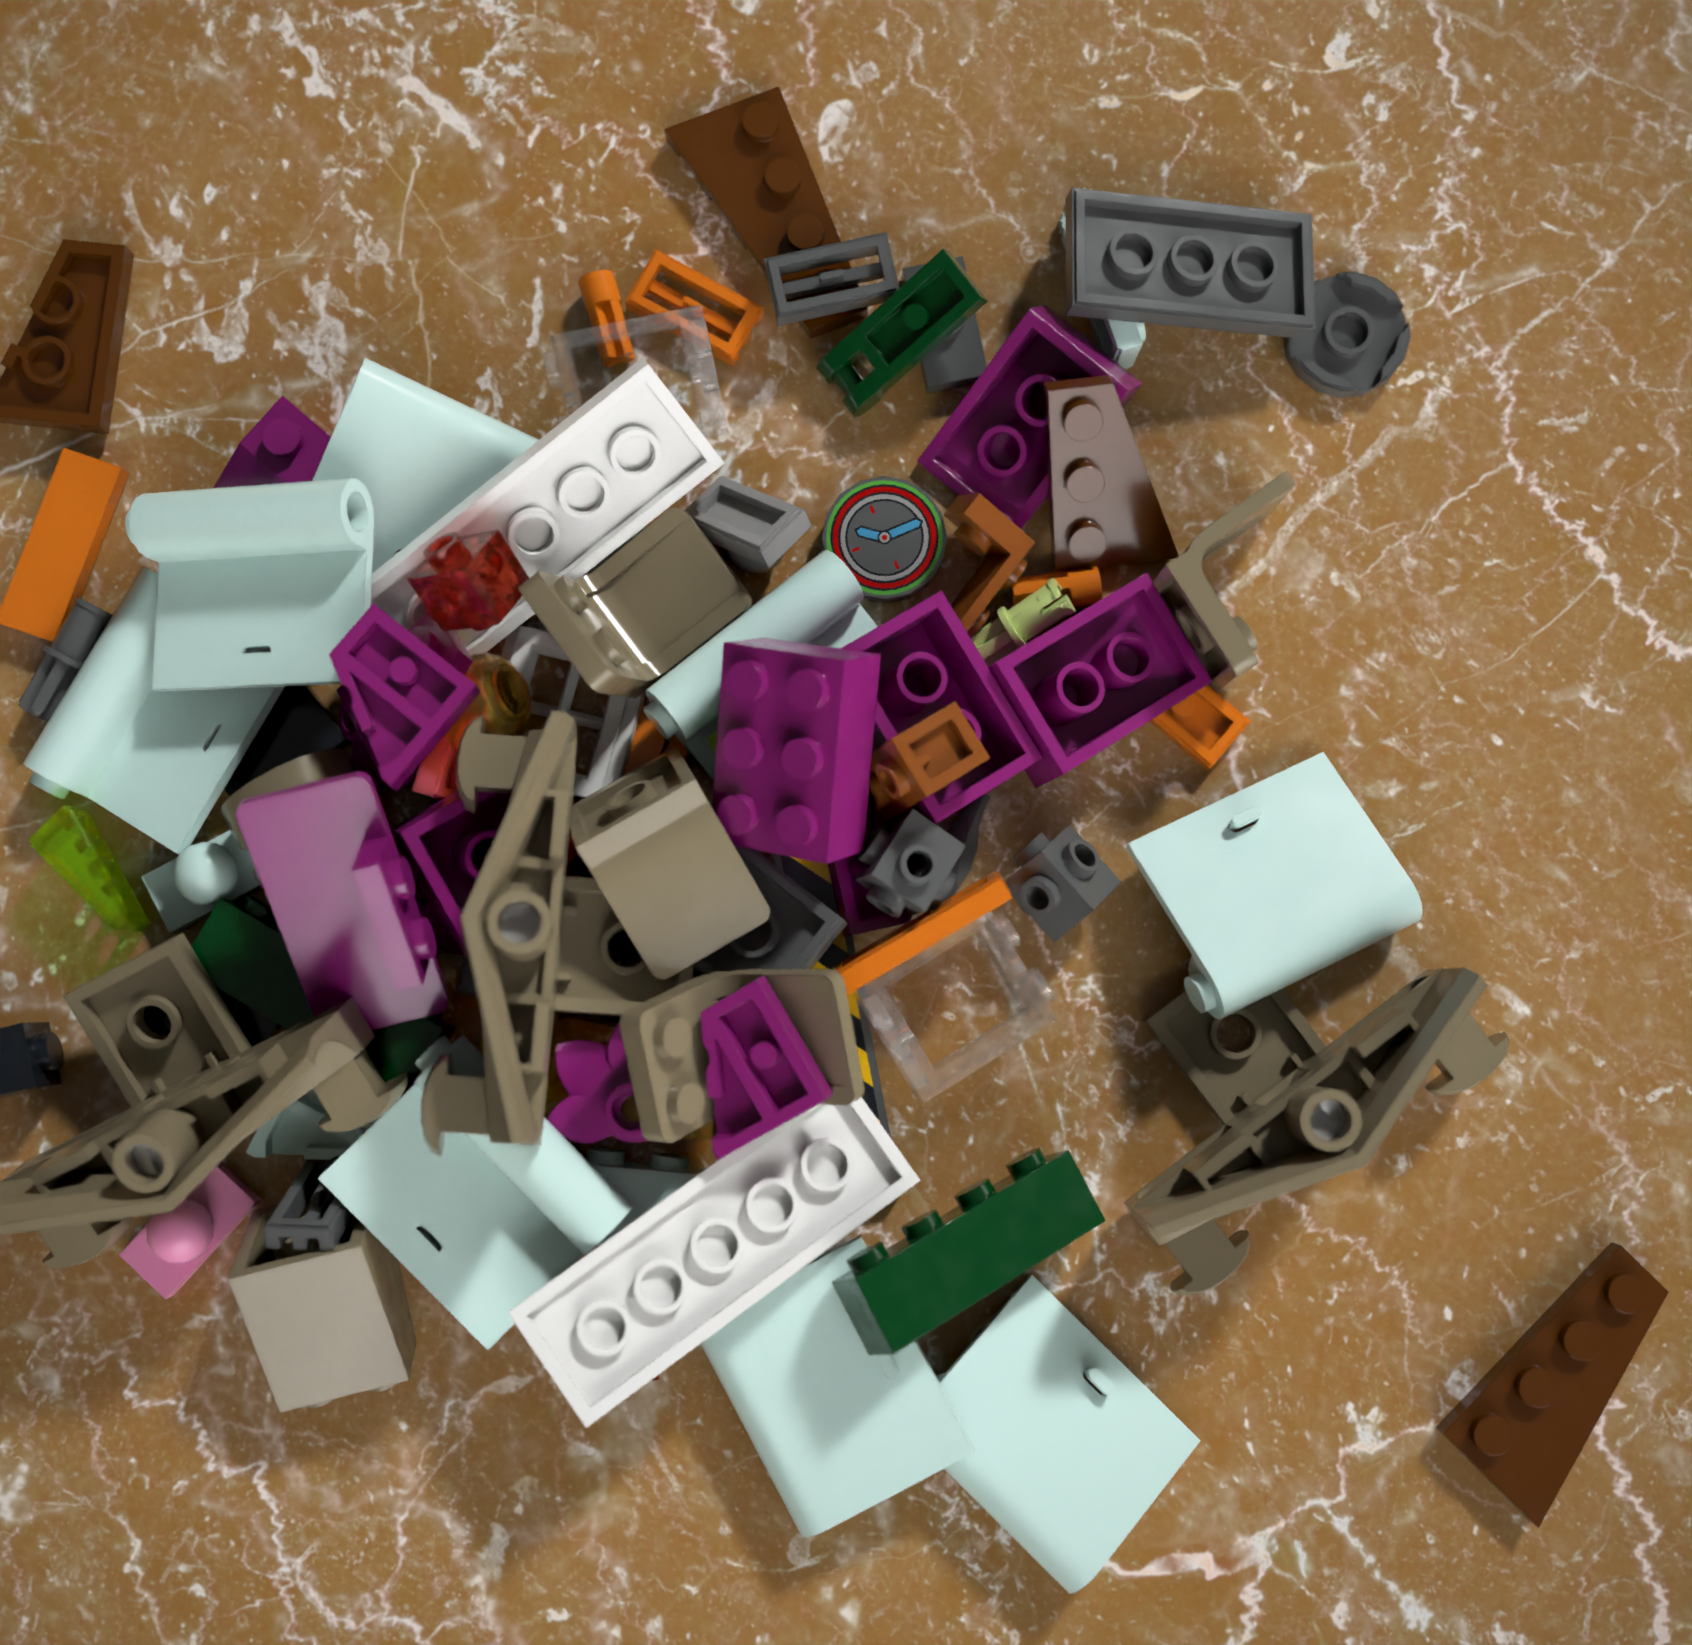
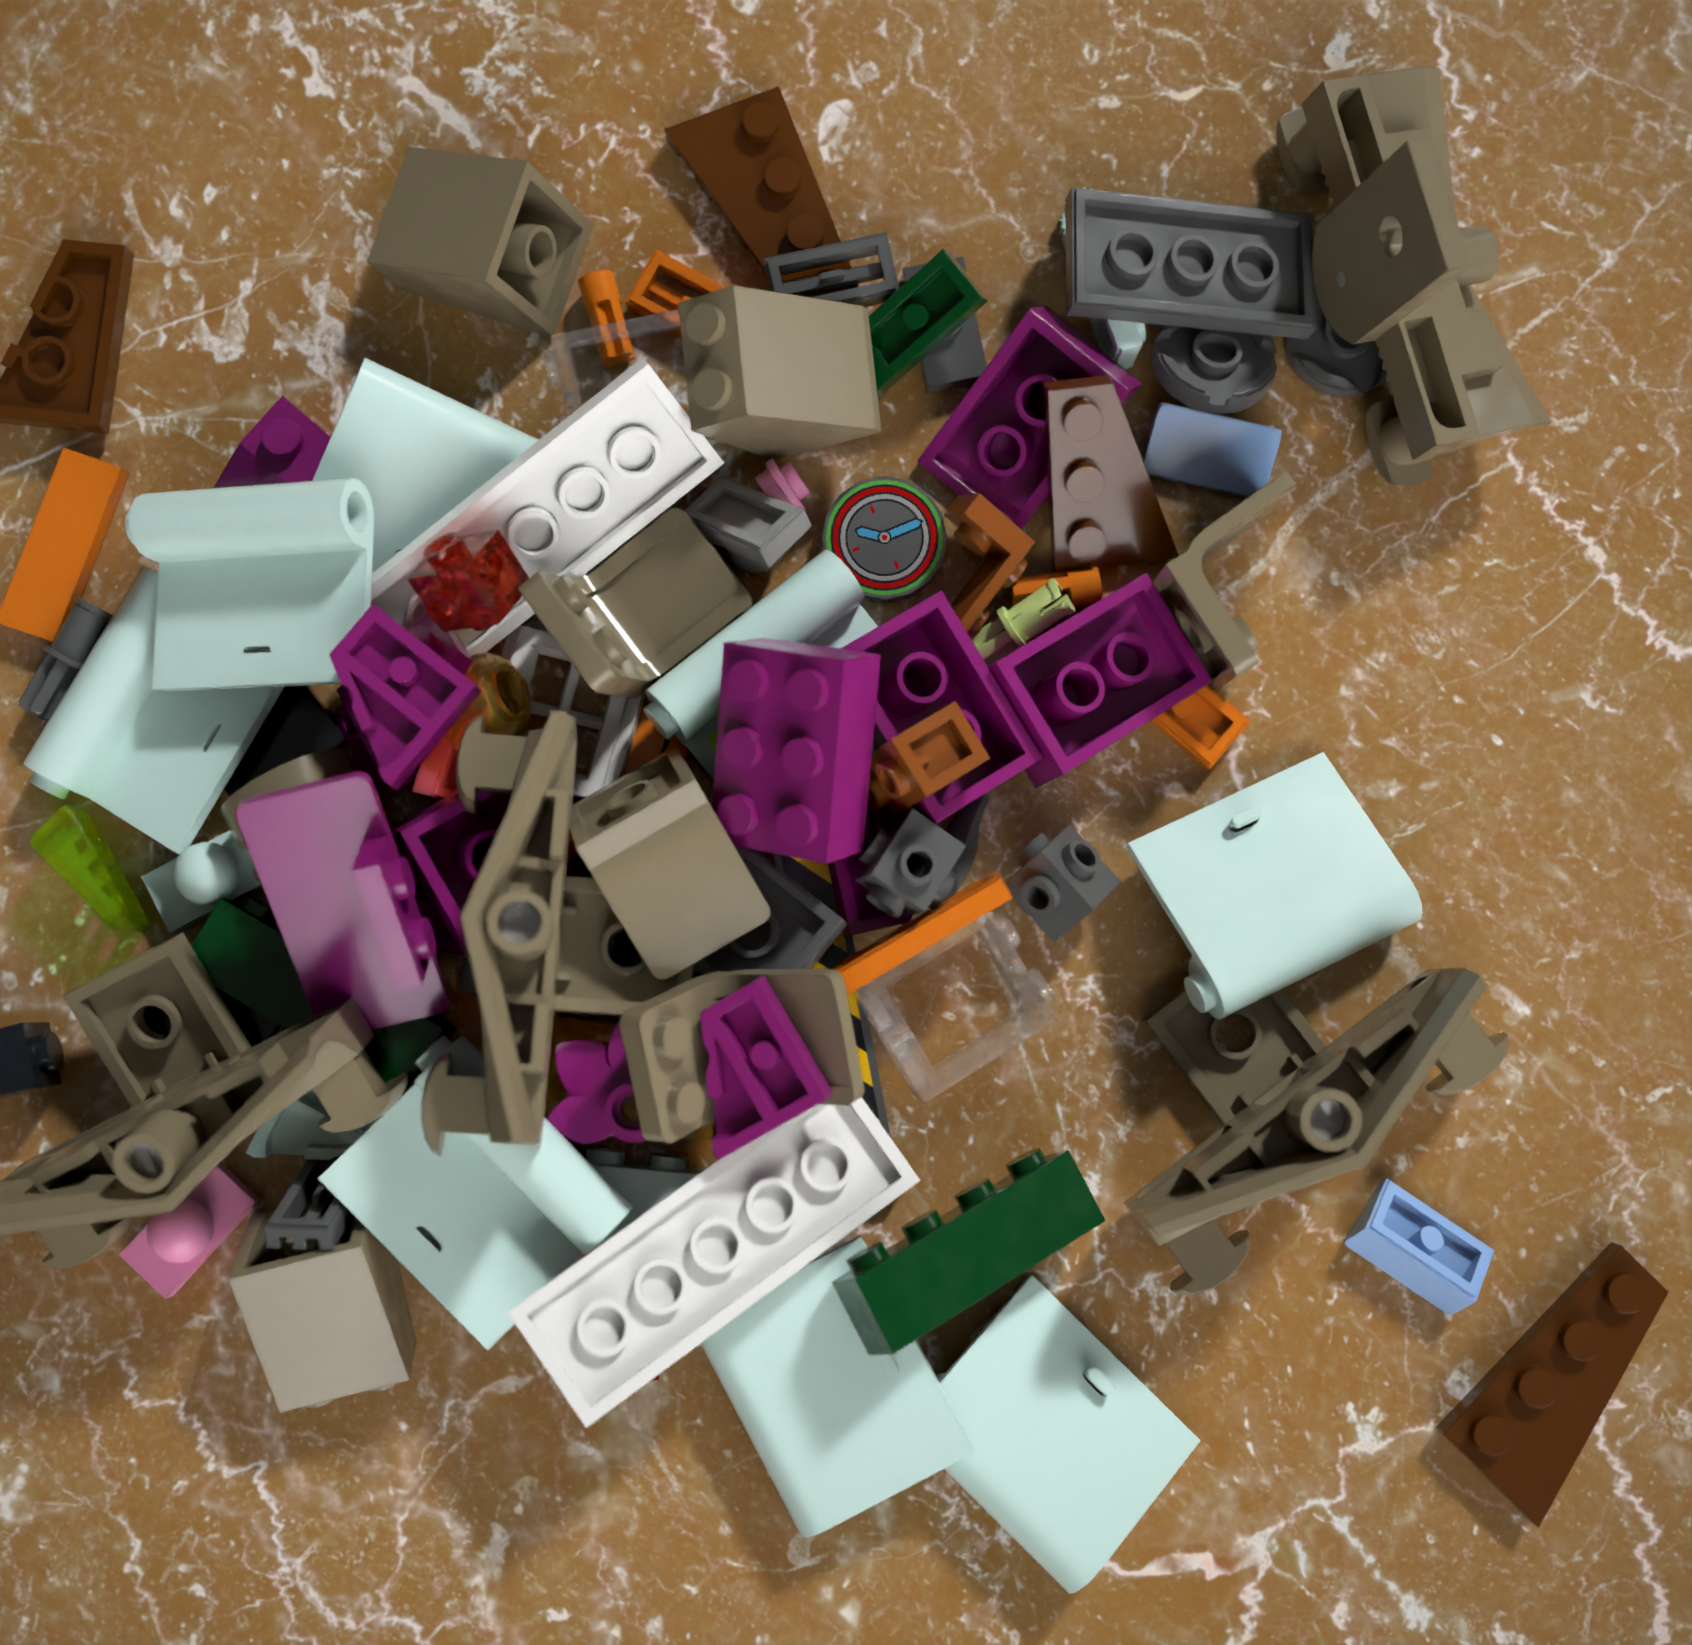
(481, 237): none -> dark tan slope
(778, 370): none -> dark tan slope
(783, 483): none -> bright pink plate
(1210, 450): none -> light blue slope
(1213, 367): none -> dark grey tile
(1402, 269): none -> dark tan piece
(1420, 1248): none -> light blue slope

